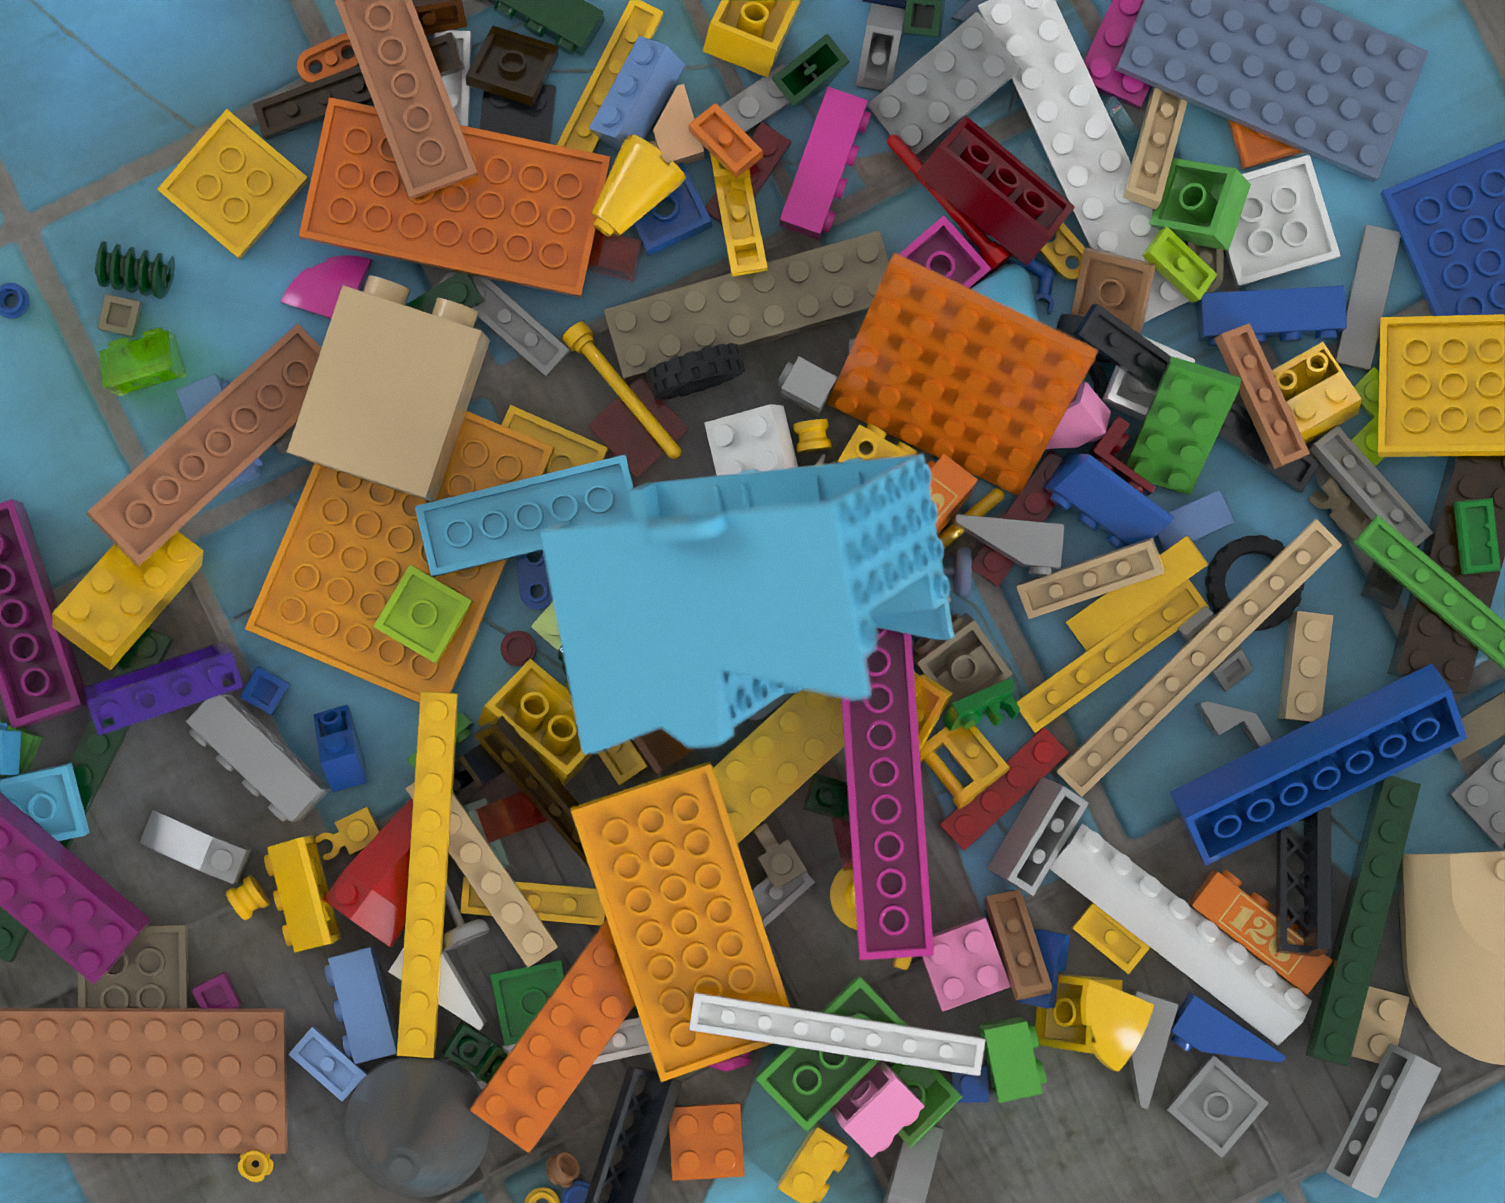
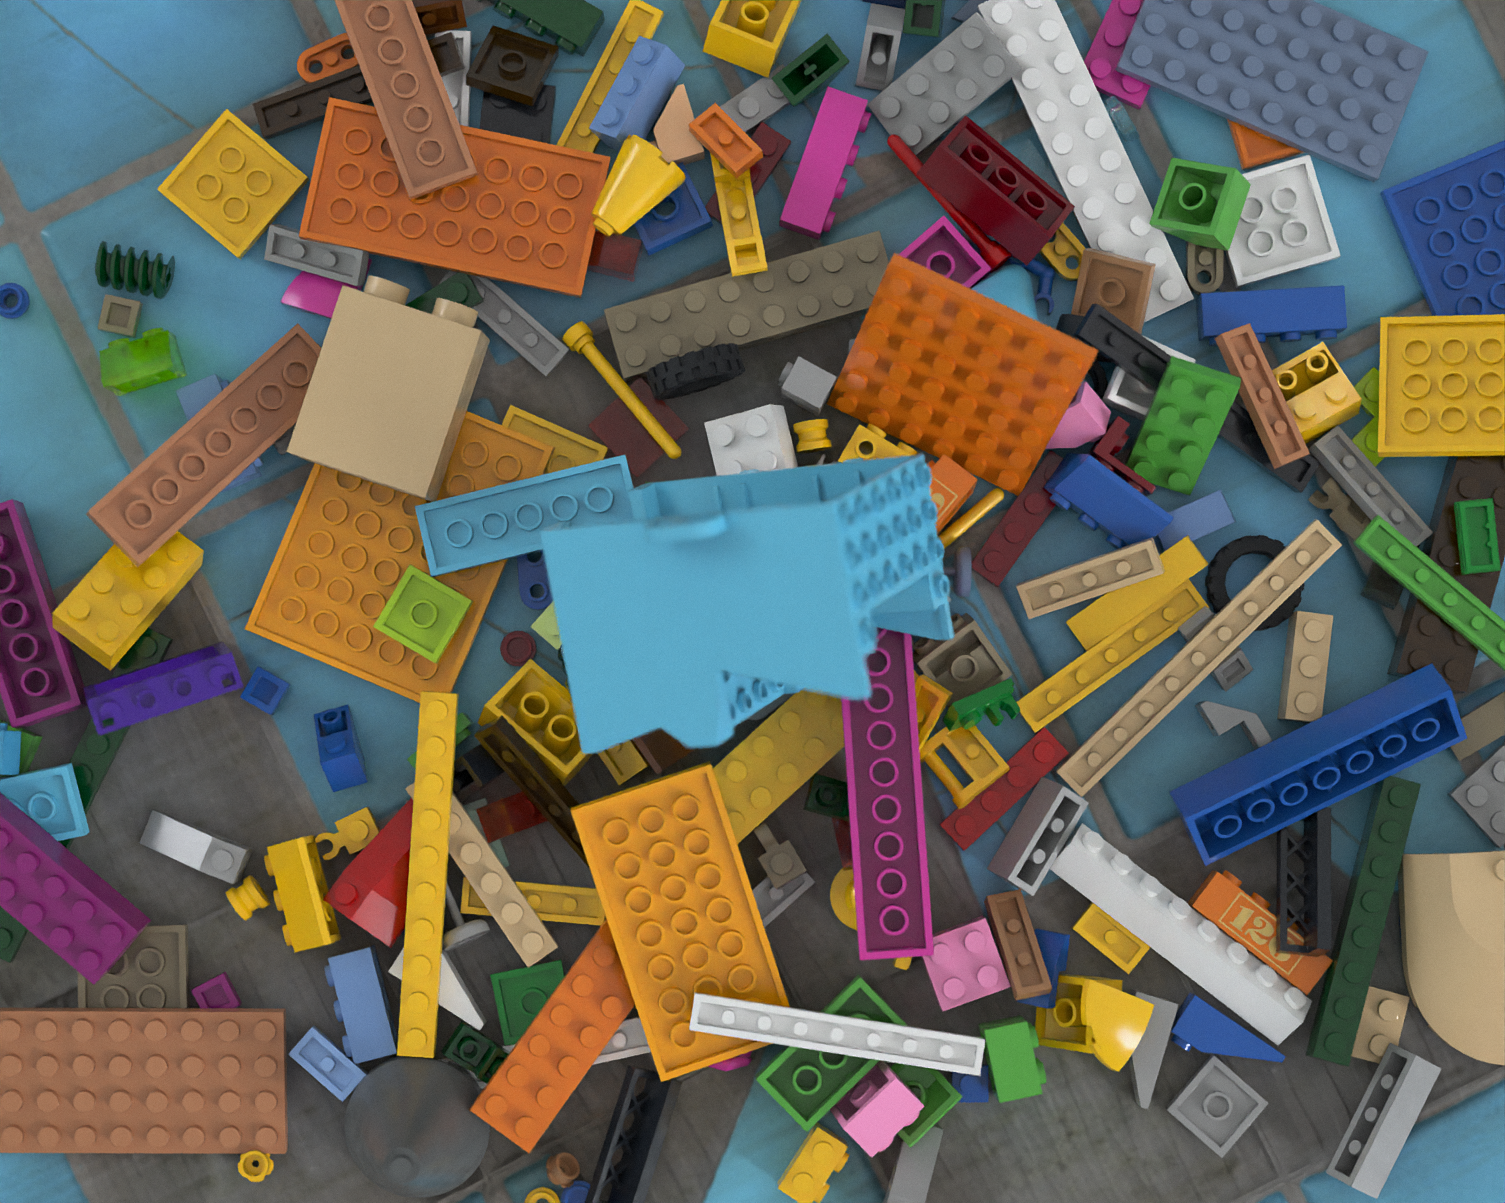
(258, 756): light grey brick -> none
(322, 259): none -> light grey plate
(706, 1141): orange plate -> none
(1023, 542): light grey slope -> none
(1155, 149): tan plate -> none
(1179, 265): lime plate -> none
(1367, 297): light grey tile -> none

